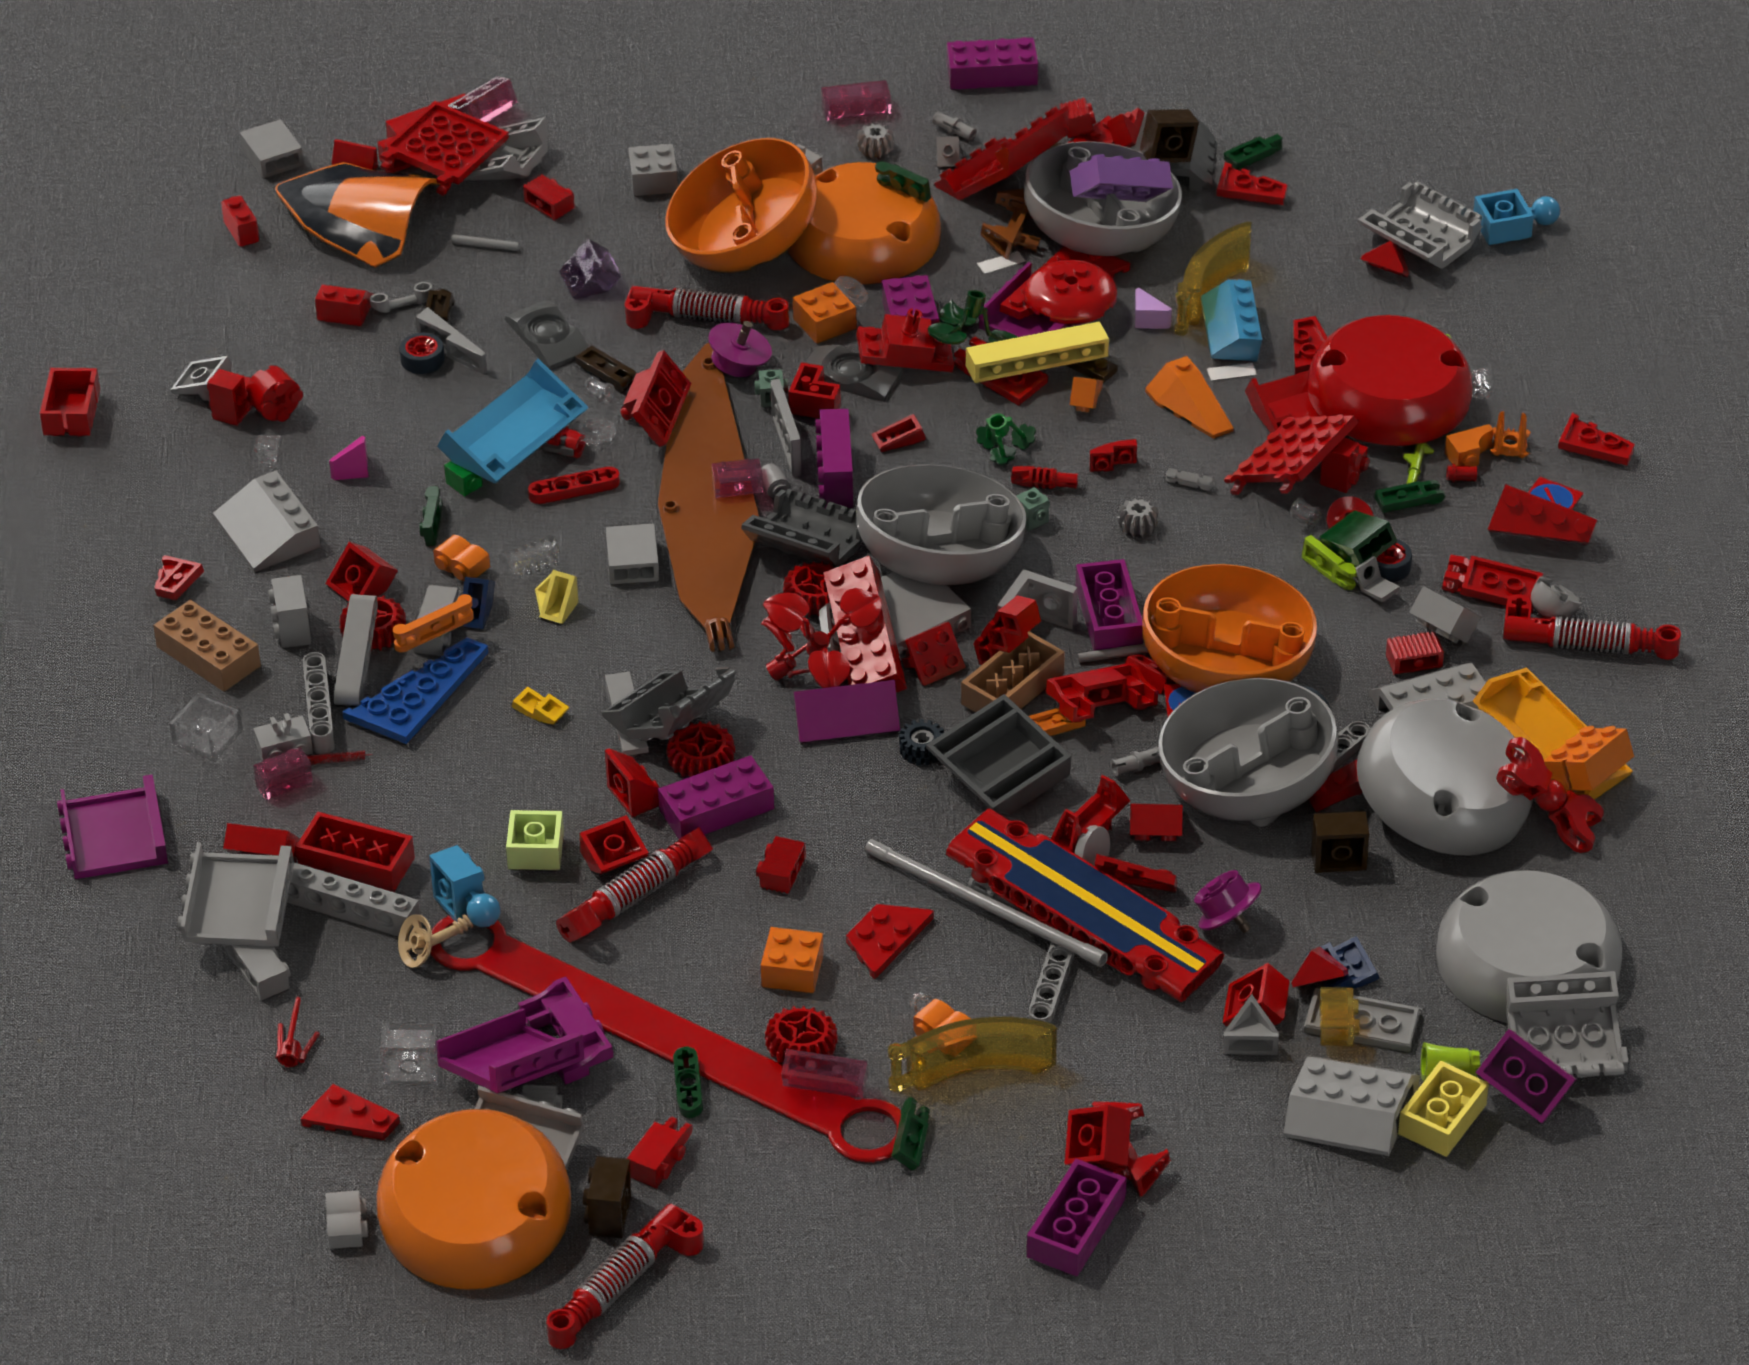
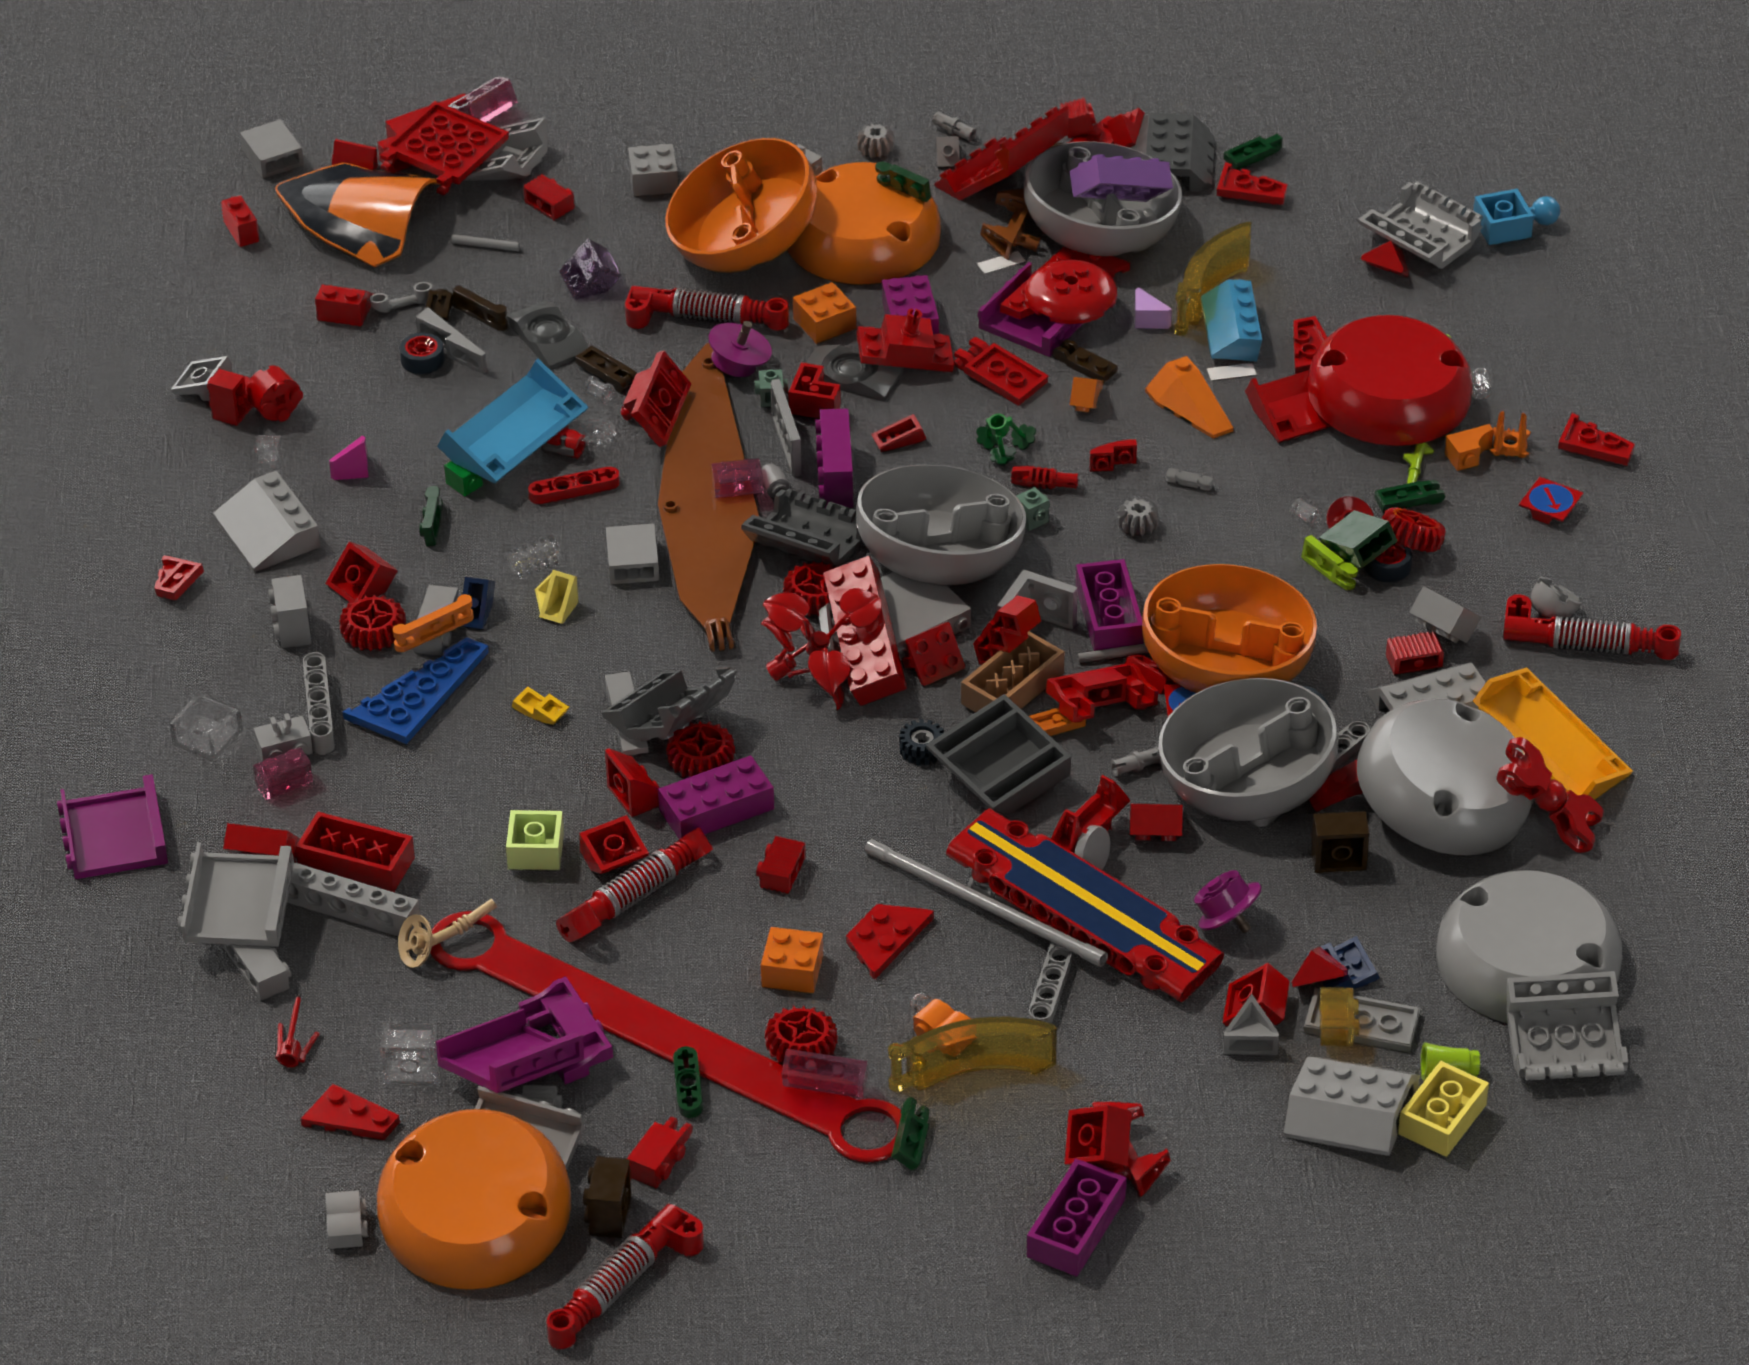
(70, 401): red piece -> none
(207, 645): medium nougat brick -> none
(347, 755): red piece -> none
(355, 650): light grey beam -> none
(459, 887): dark azure brick -> none
(461, 558): orange brick -> none
(480, 308): none -> dark brown plate
(846, 711): magenta tile -> none
(852, 289): clear gear -> none
(856, 100): clear pink brick -> none
(952, 315): dark green plant -> none
(992, 63): magenta brick -> none
(1037, 352): light yellow brick -> none
(1137, 874): red wing -> none
(1169, 135): dark brown brick -> none
(1292, 451): red plate -> none
(1344, 465): red brick -> none
(1375, 585): light grey bracket -> none
(1415, 529): none -> red gear
(1461, 473): red pin -> none
(1488, 579): red tile -> none
(1526, 1075): magenta brick -> none
(1538, 518): red wedge -> none
(1590, 757): orange piece -> none

